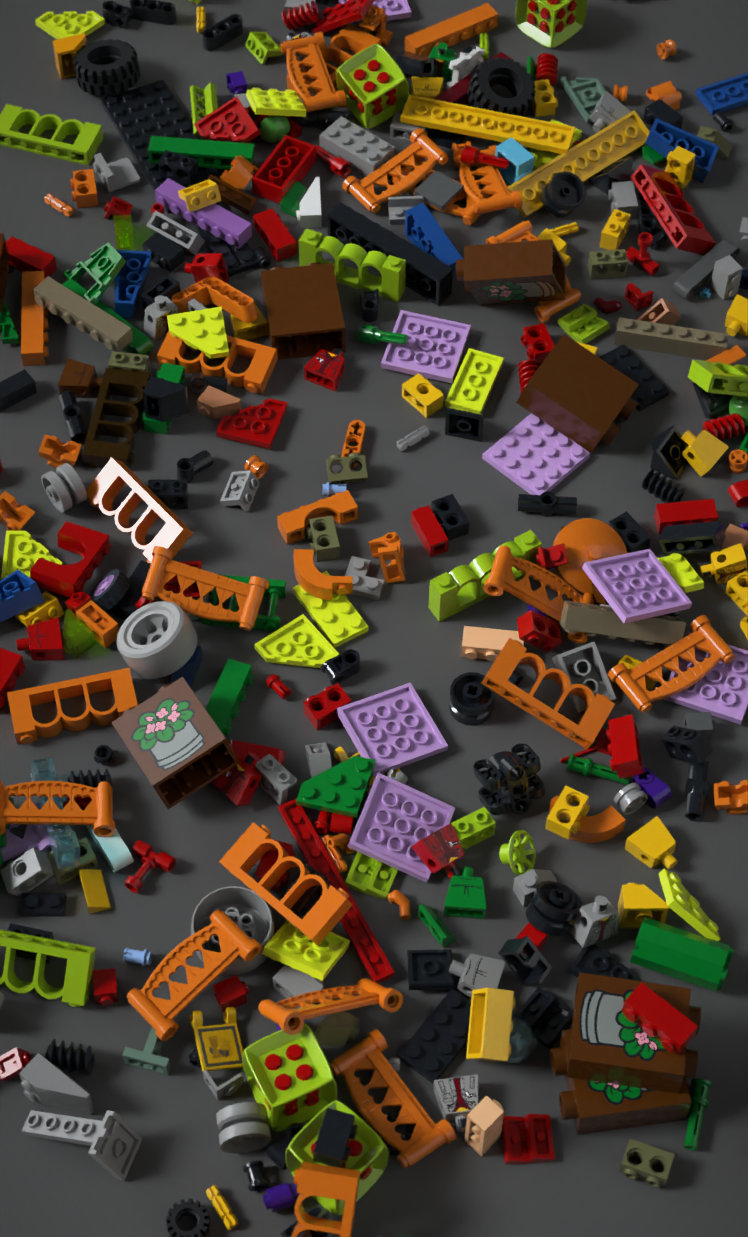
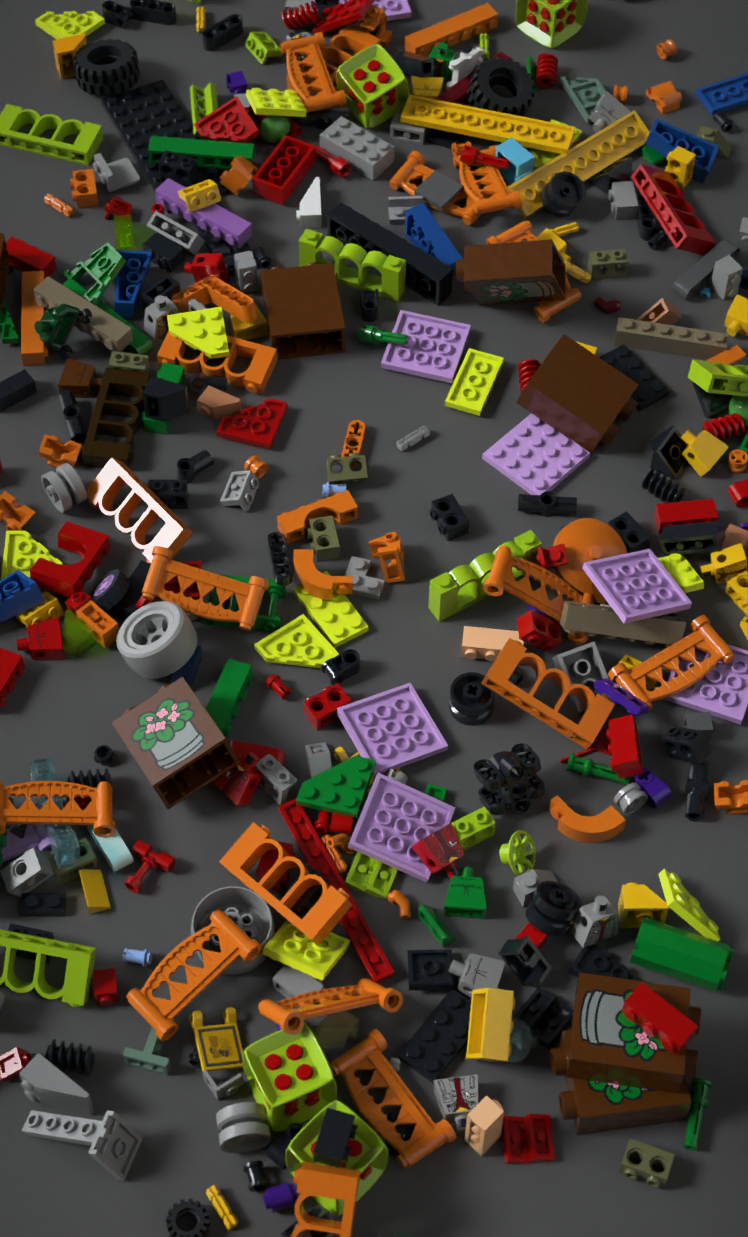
(27, 728): orange fence -> none
(57, 325): none -> dark green torso
(230, 993): red brick -> none
(234, 196): reddish brown plate -> none
(246, 272): none -> light grey brick
(275, 234): red brick -> none
(279, 558): none -> black beam
(292, 199): green slope -> none
(326, 369): red torso -> none
(421, 147): orange piece -> none
(422, 395): yellow brick -> none
(429, 531): red brick -> none
(436, 792): none -> green tile
(464, 423): black slope -> none
(537, 342): red brick -> none
(544, 101): yellow brick -> none
(564, 811): yellow brick -> none
(577, 272): none -> yellow axle
(583, 324): lime slope -> none
(615, 230): yellow brick -> none
(621, 696): none -> dark purple hinge
(637, 298): red bracket -> none
(643, 256): red bar -> none
(653, 845): yellow torso -> none
(663, 112): black brick -> none

